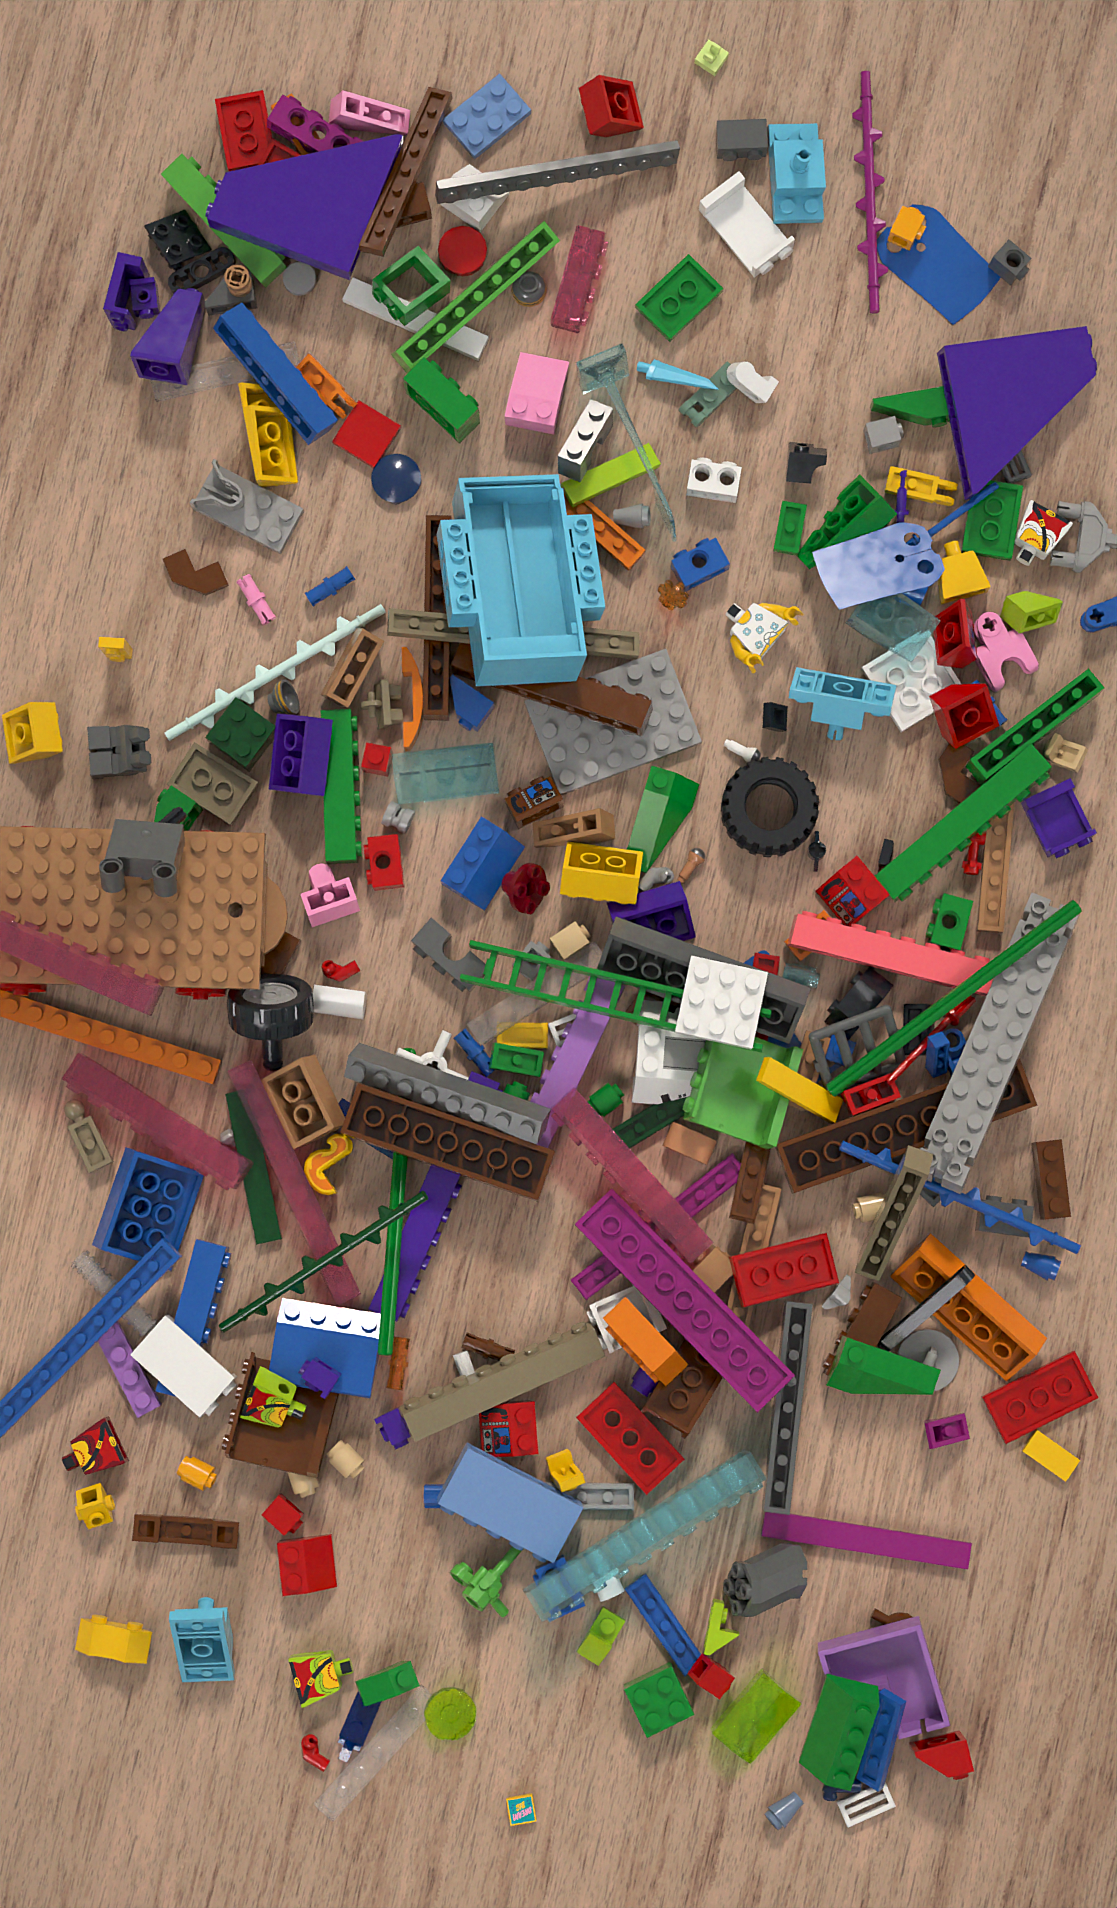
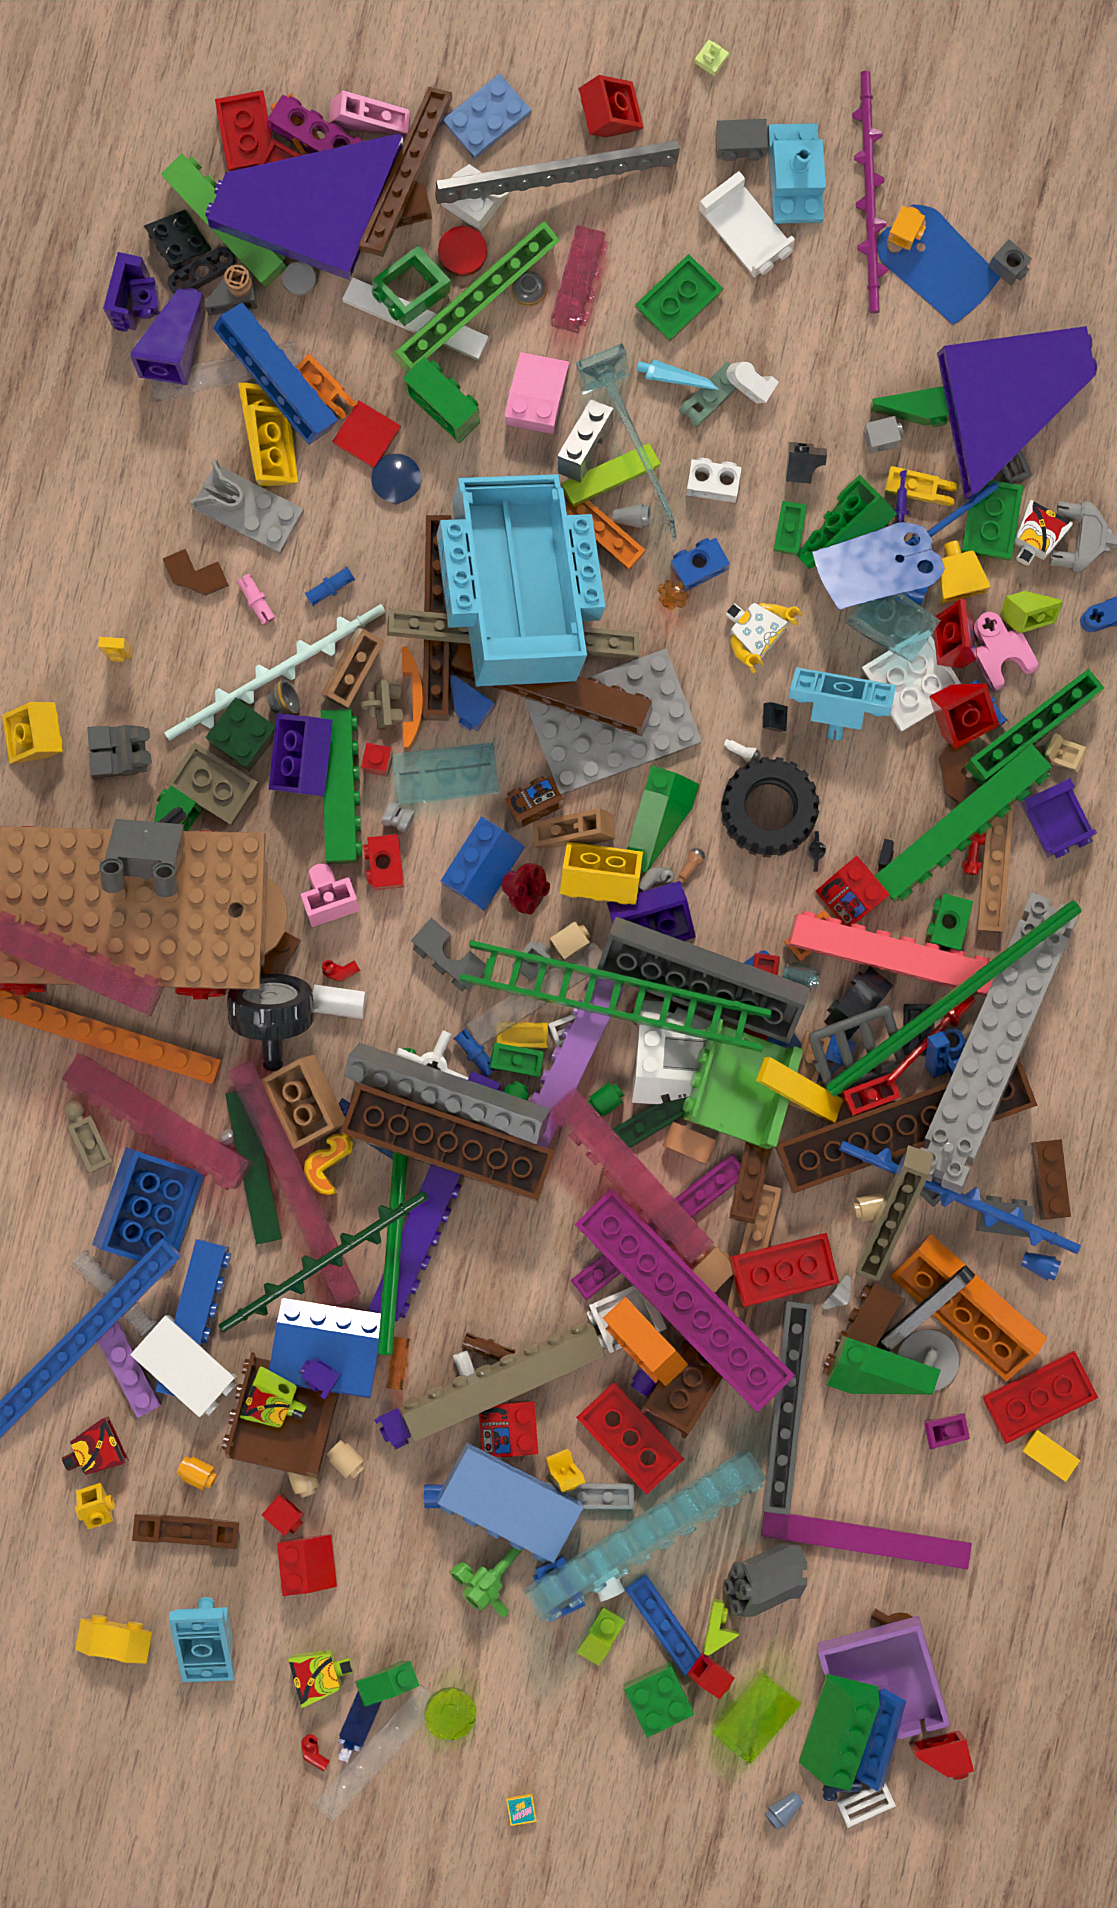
(721, 1002): white plate -> none

